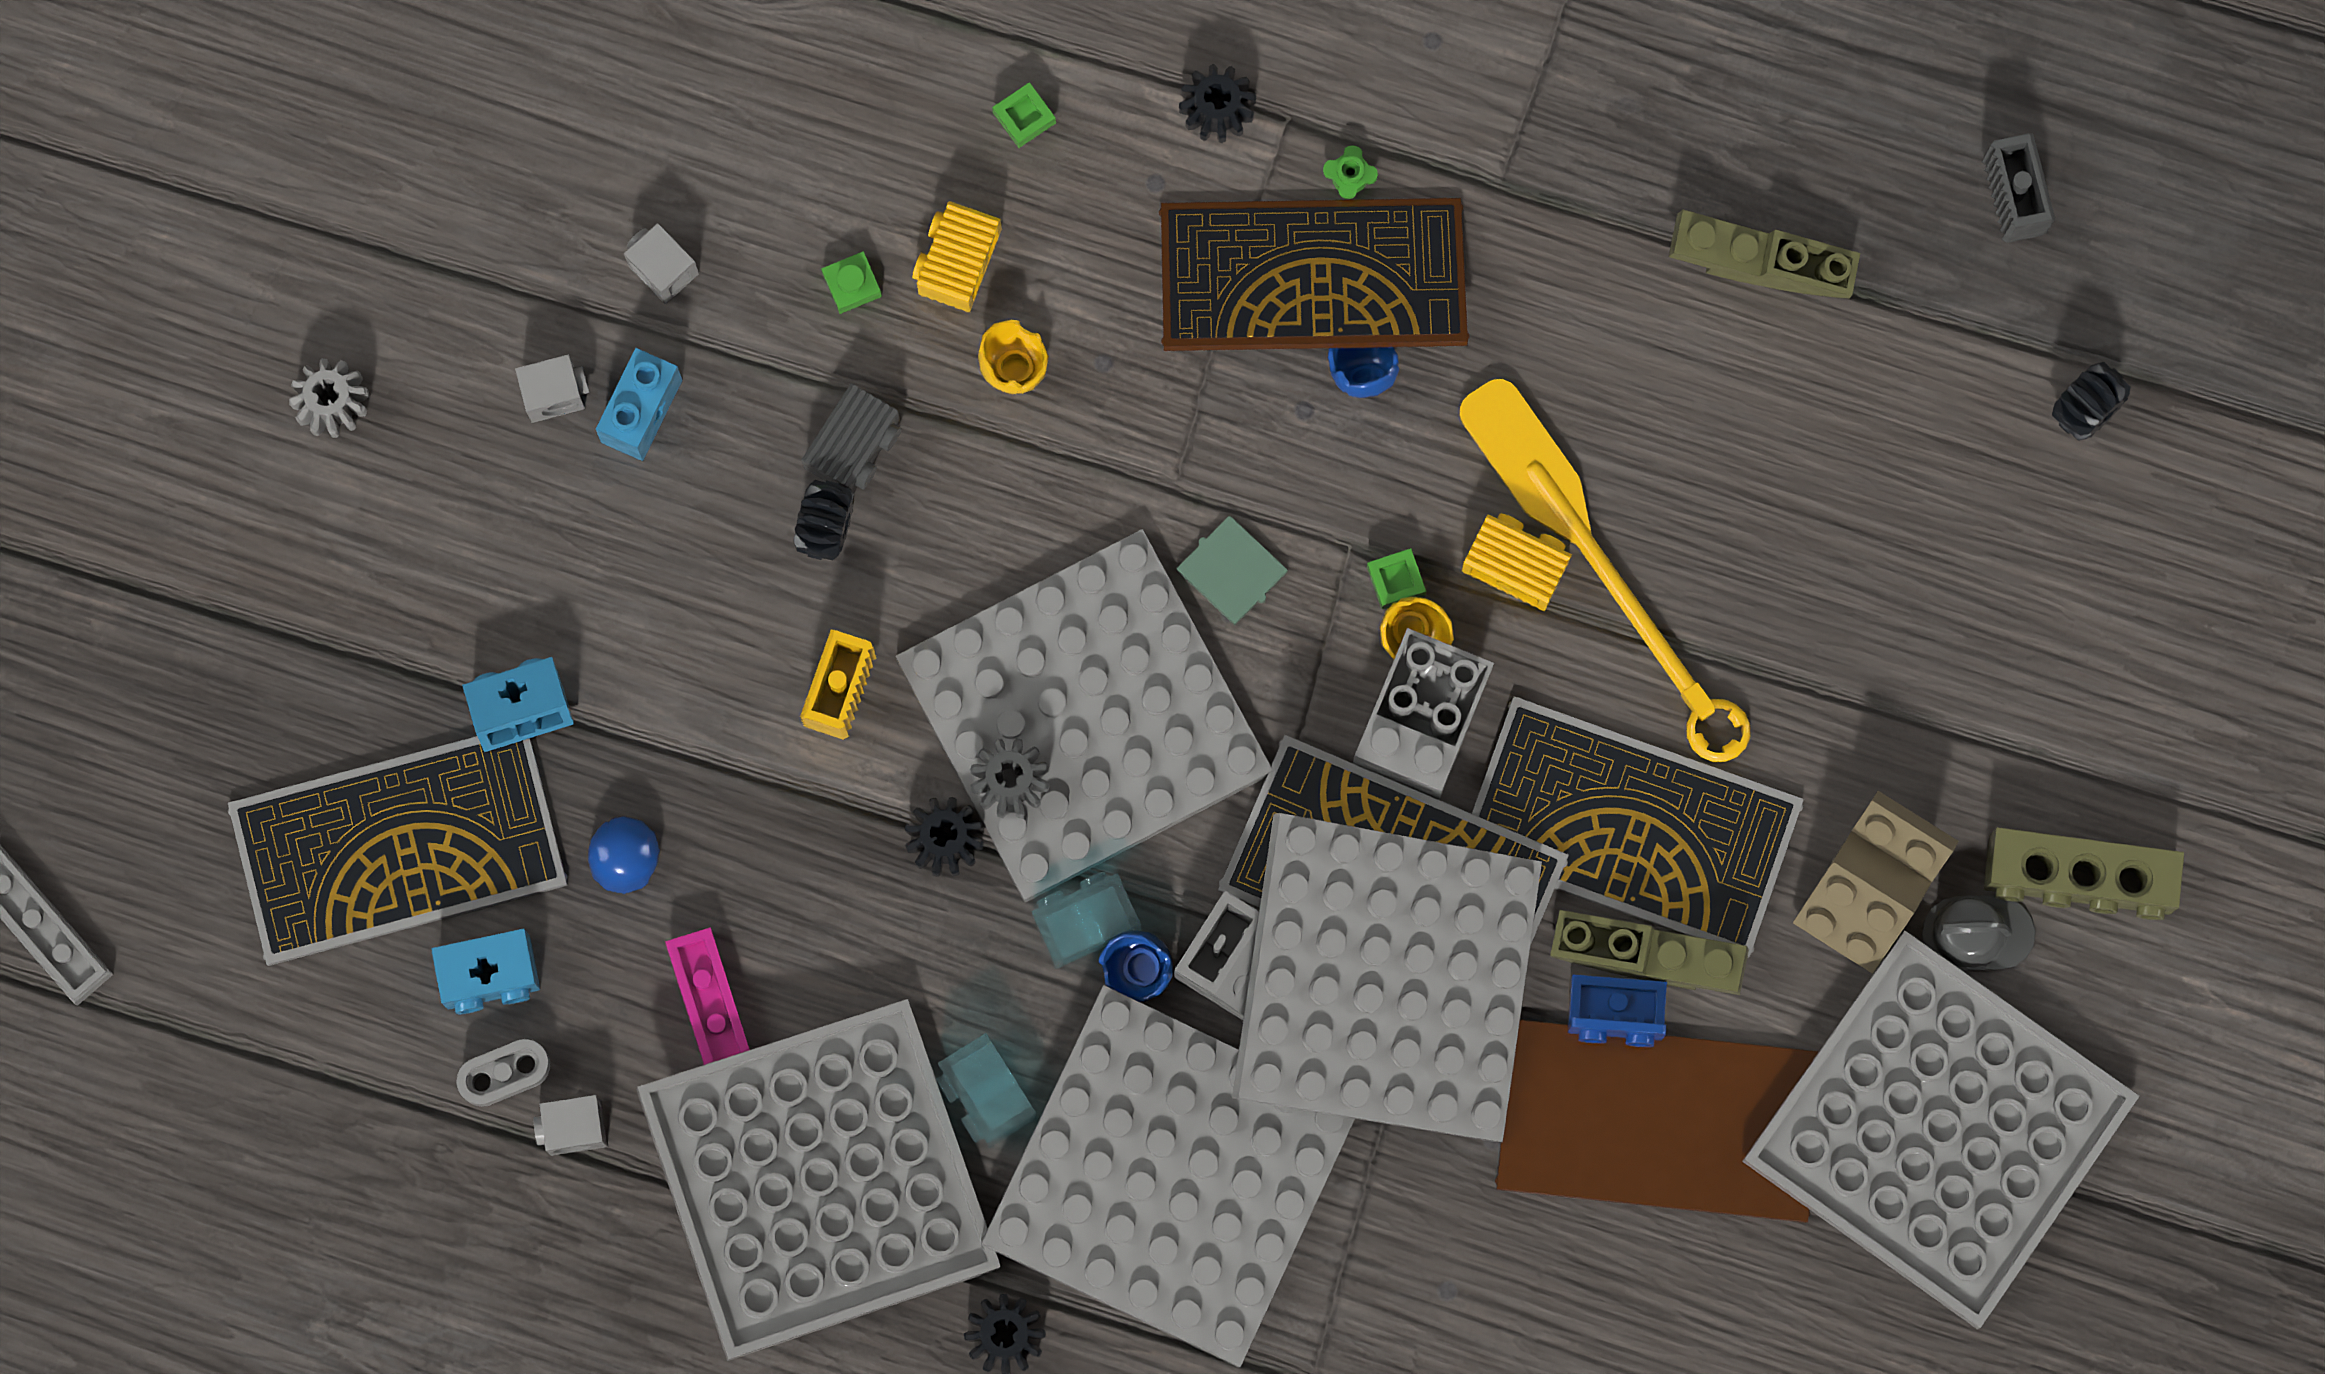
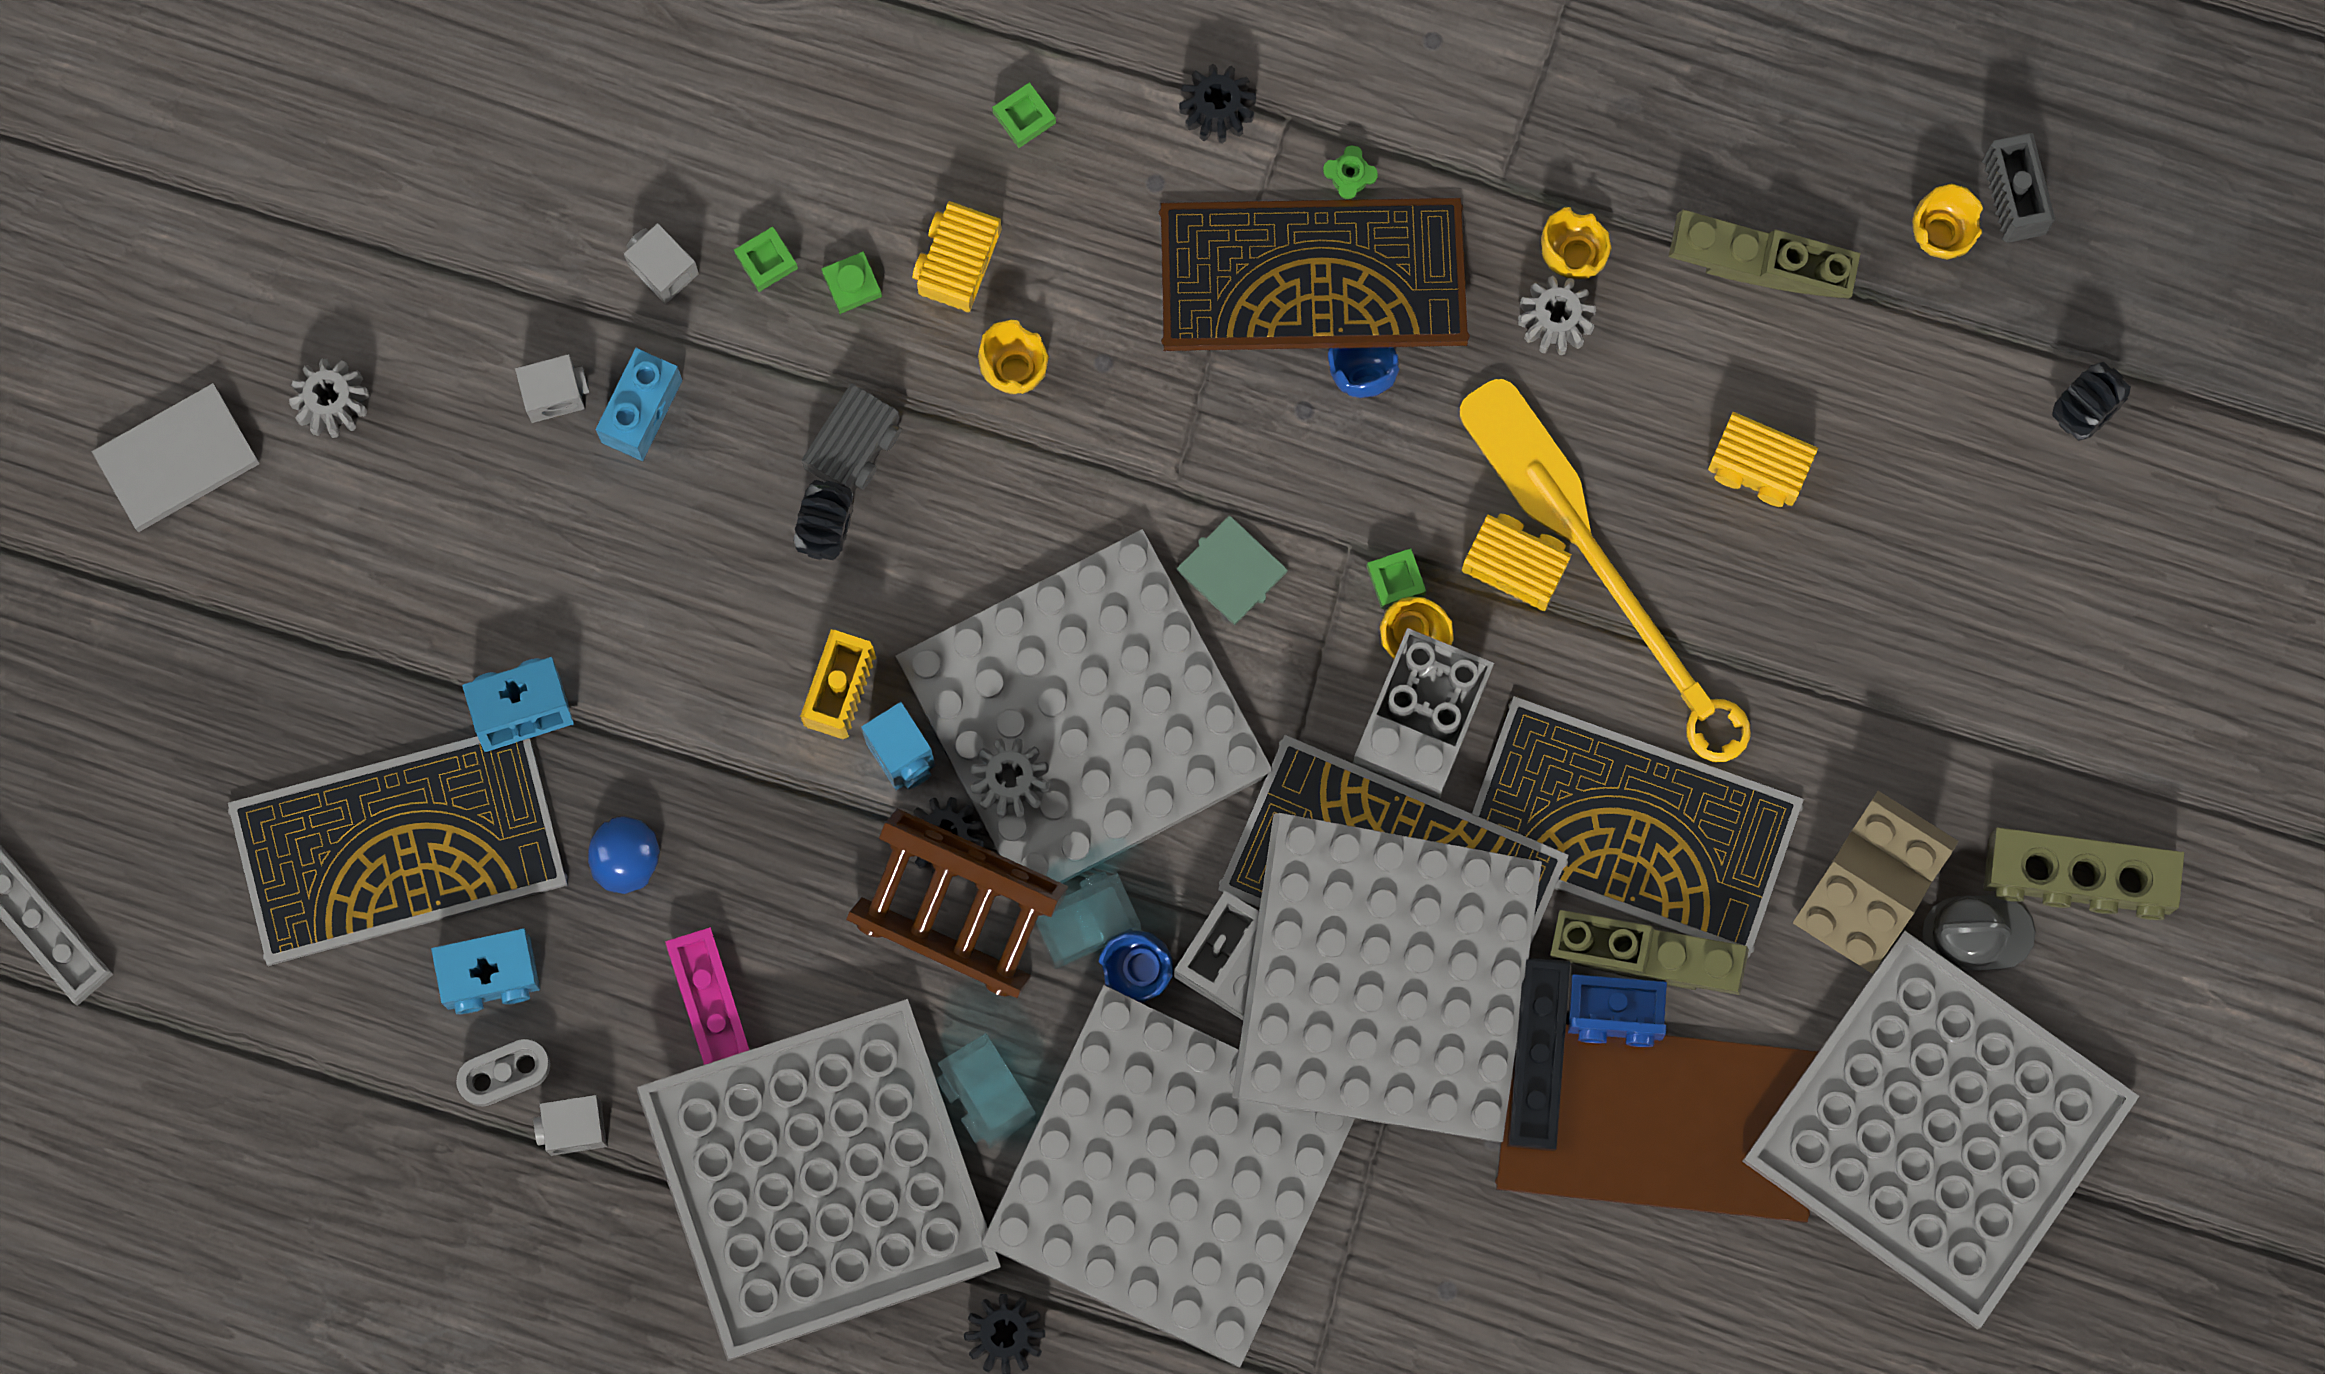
(175, 457): none -> light grey tile
(765, 259): none -> bright green plate
(899, 747): none -> dark azure brick
(992, 876): none -> reddish brown fence
(1539, 1055): none -> black tile
(1541, 307): none -> light grey gear
(1575, 244): none -> yellow hair
(1762, 460): none -> yellow brick
(1947, 221): none -> yellow hair

